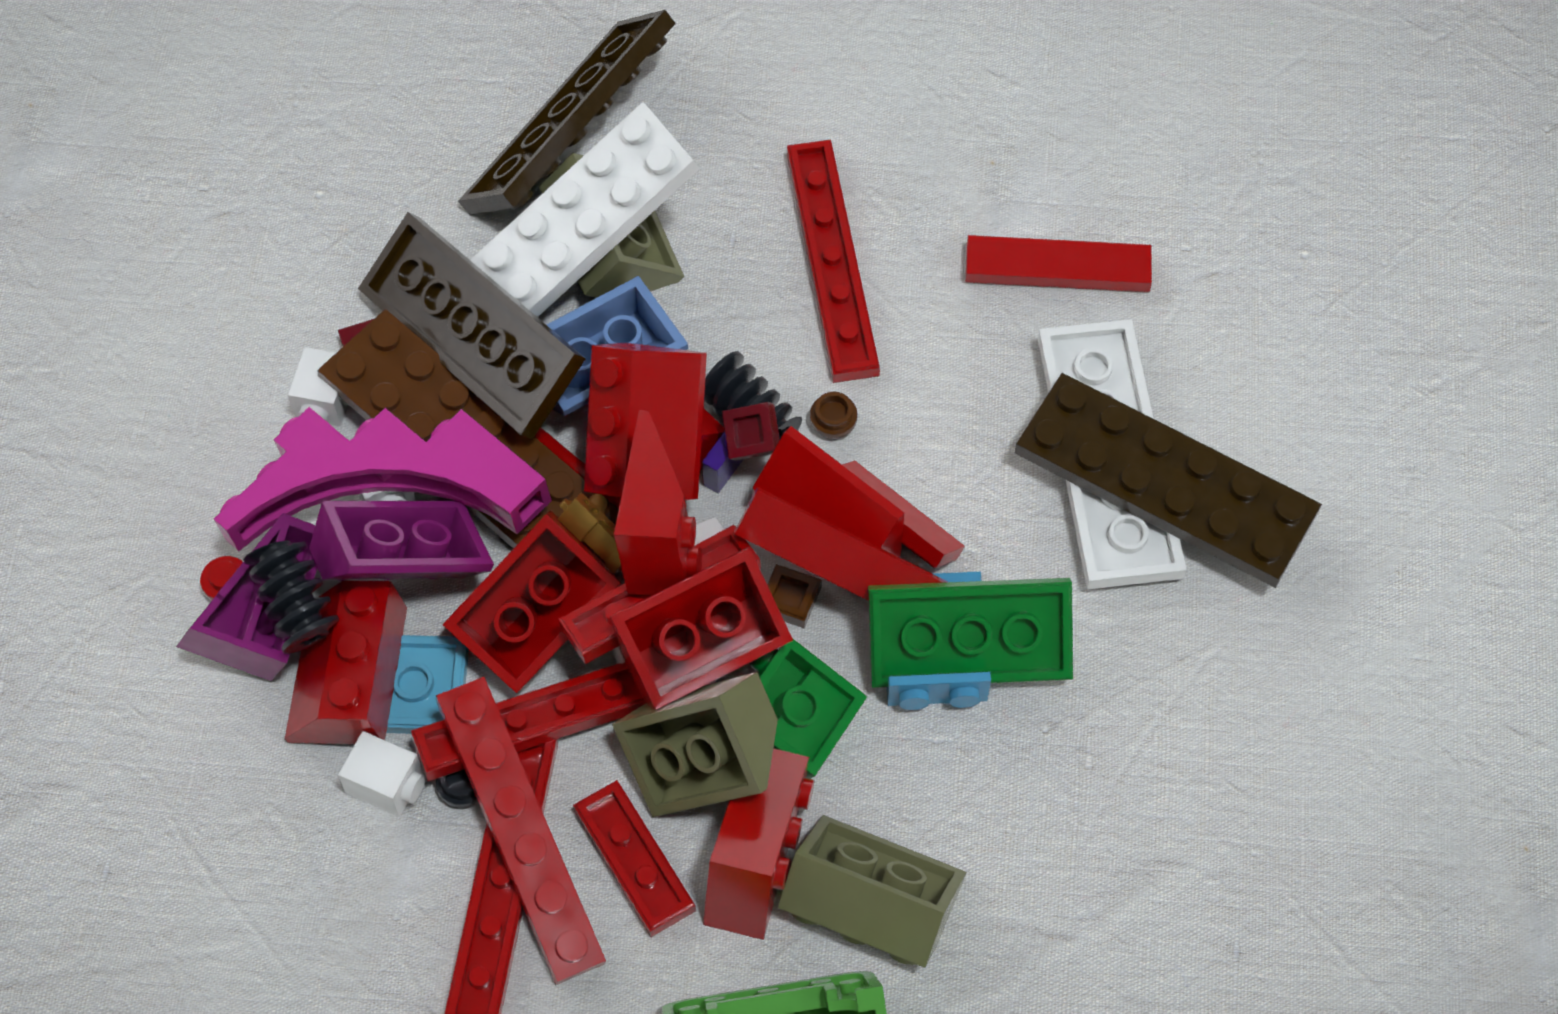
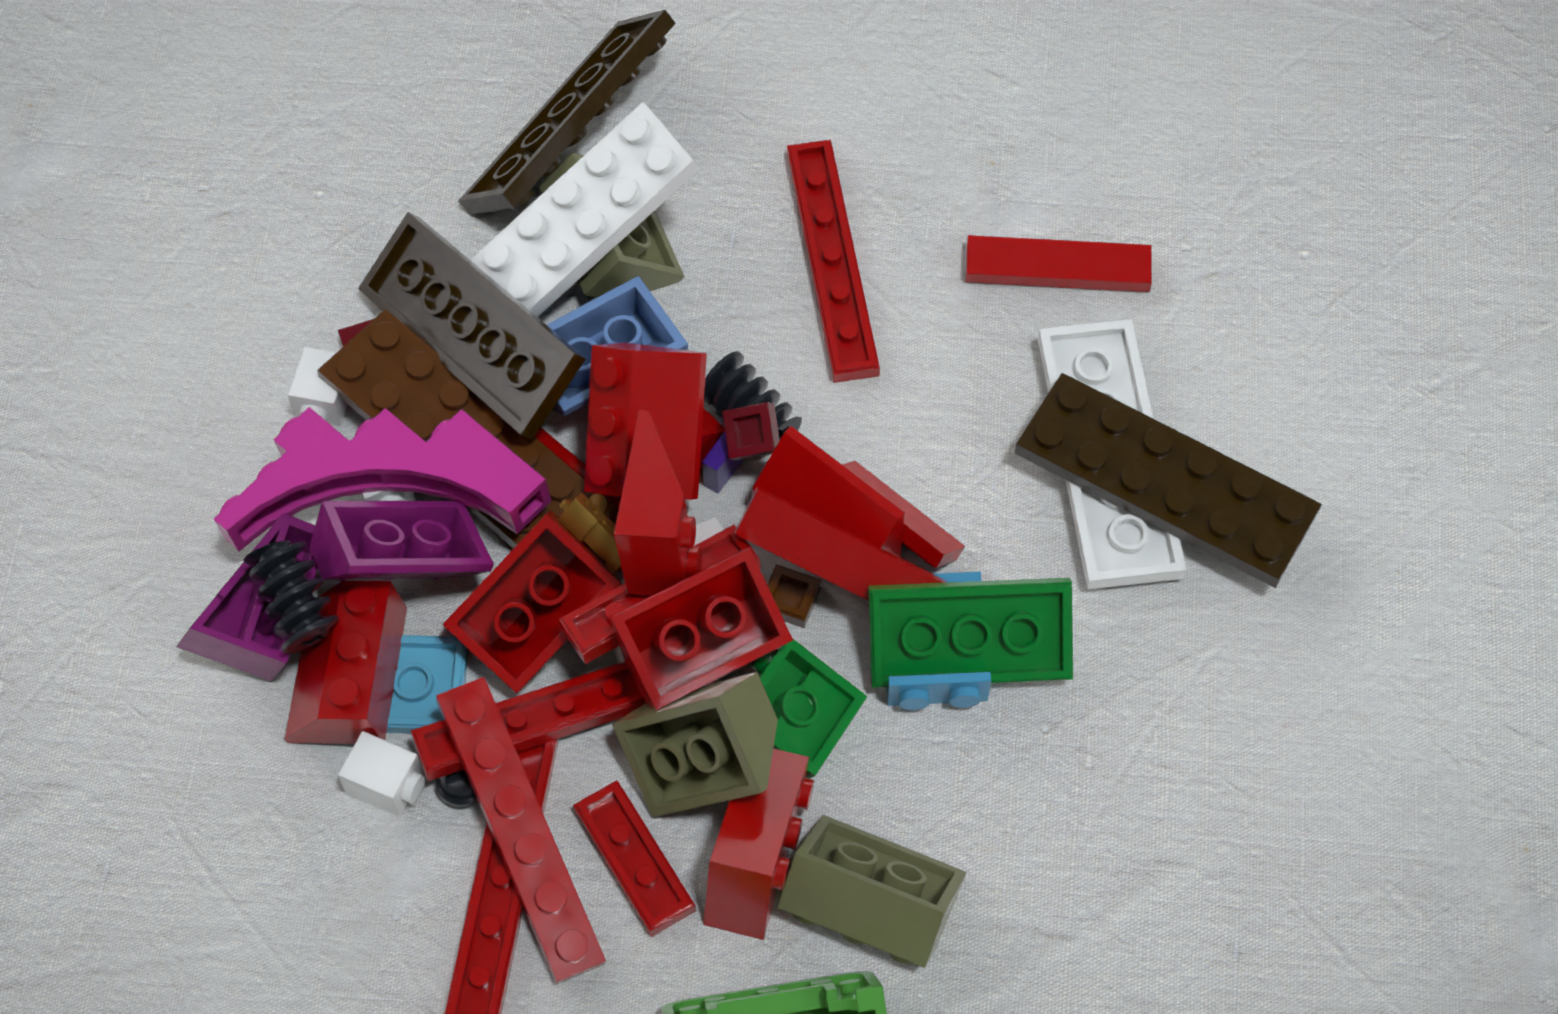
(217, 573): red plate -> none
(833, 415): reddish brown plate -> none

